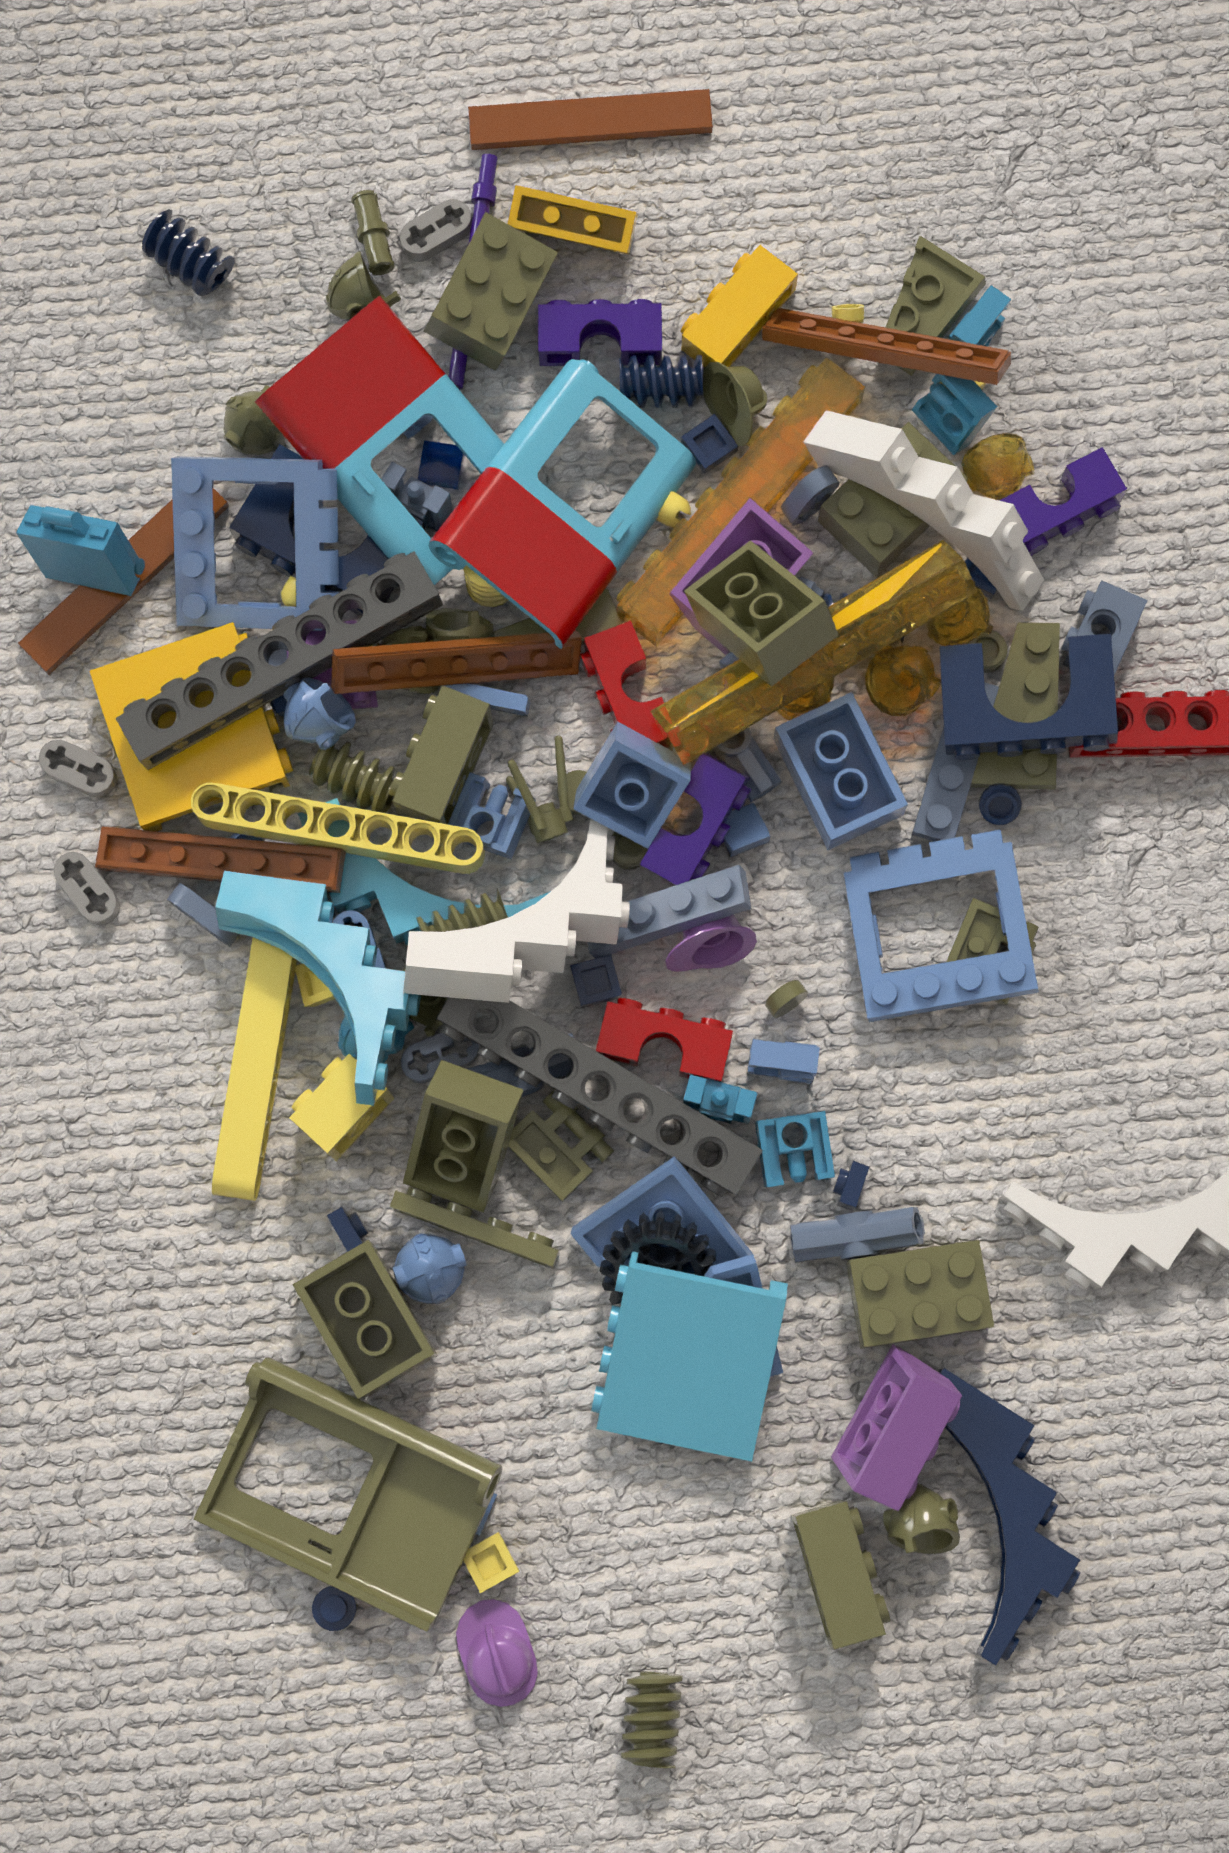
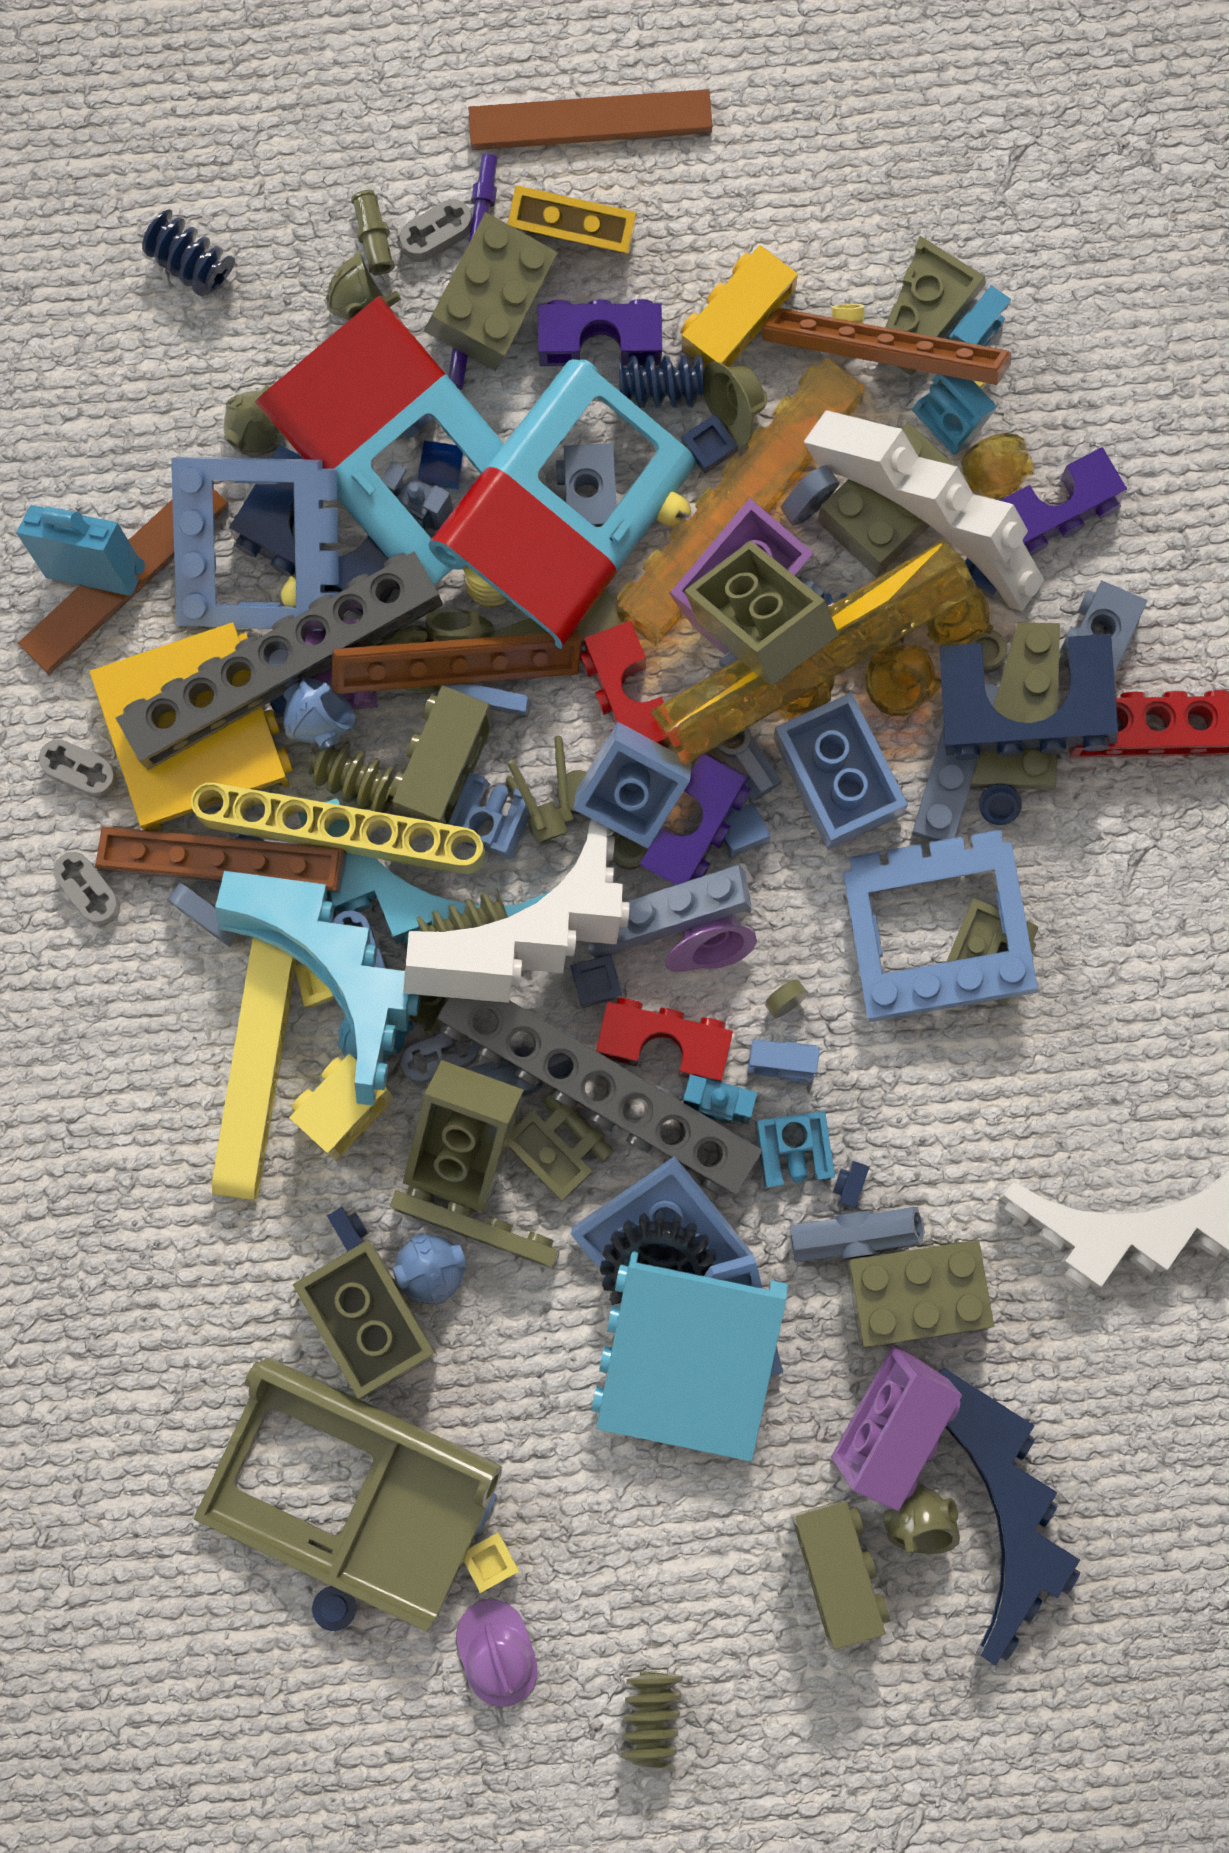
(589, 466): none -> sand blue brick

